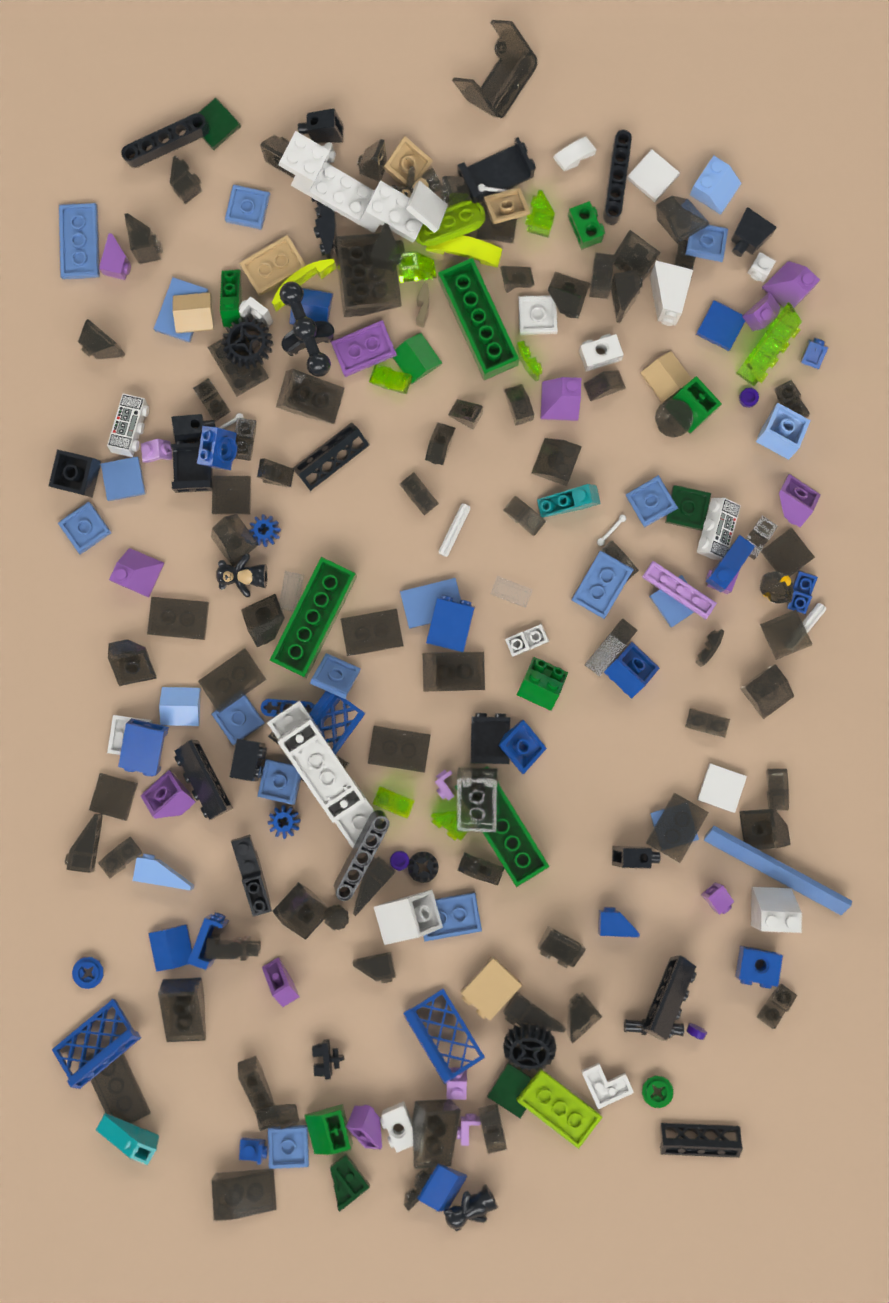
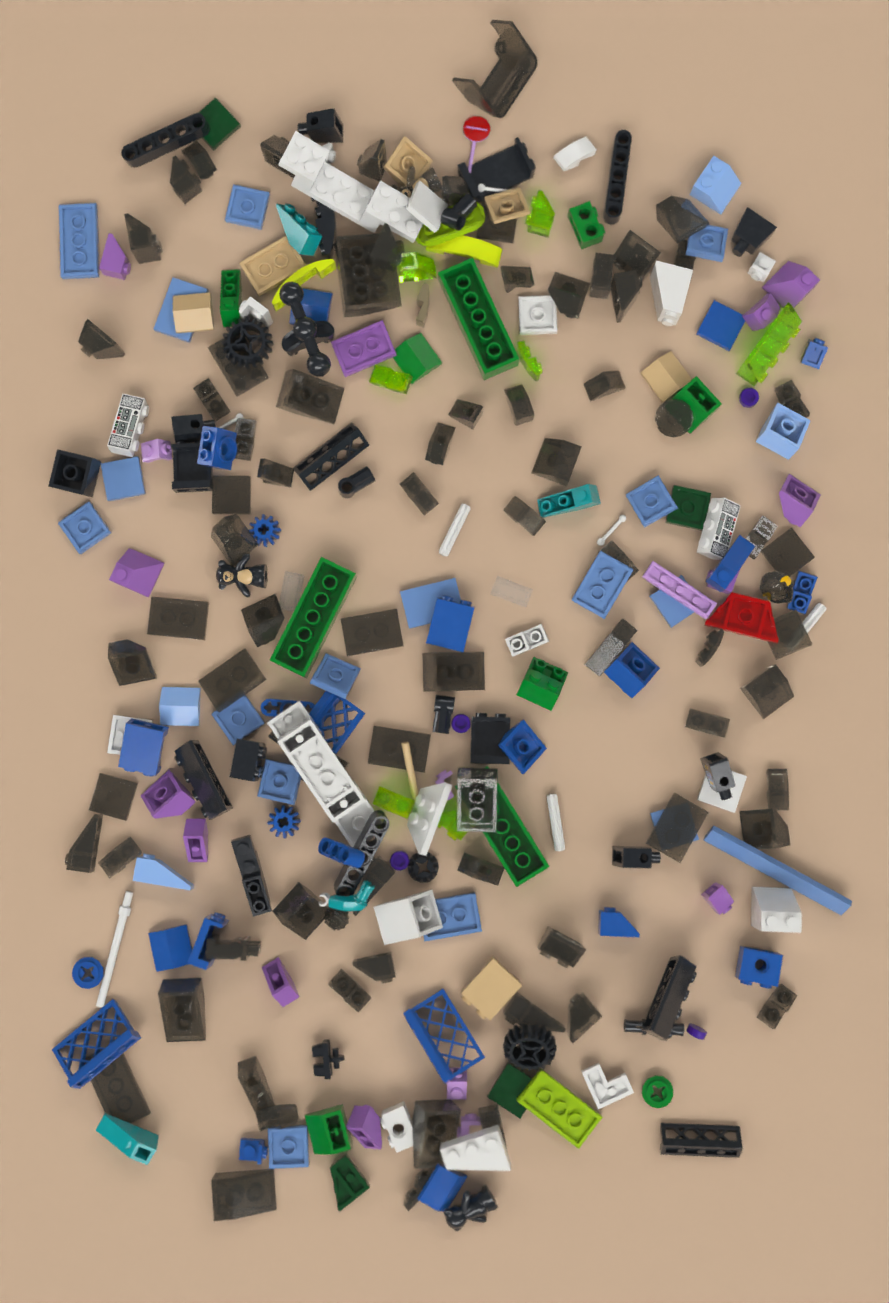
(123, 912): none -> white bar
(196, 840): none -> medium lavender slope
(199, 160): none -> clear smoke slope
(299, 232): none -> teal slope
(341, 852): none -> blue beam
(349, 903): none -> teal arm
(349, 990): none -> clear smoke slope
(358, 481): none -> black piece
(410, 769): none -> tan bar
(426, 815): none -> white wing
(443, 709): none -> black piece
(456, 217): none -> black piece
(461, 723): none -> dark purple tile
(475, 130): none -> red piece
(477, 1151): none -> white wedge
(556, 824): none -> white axle
(561, 399): medium lavender slope -> none
(593, 360): white brick -> none
(653, 175): white tile -> none
(716, 768): none -> torso
(745, 617): none -> red wing

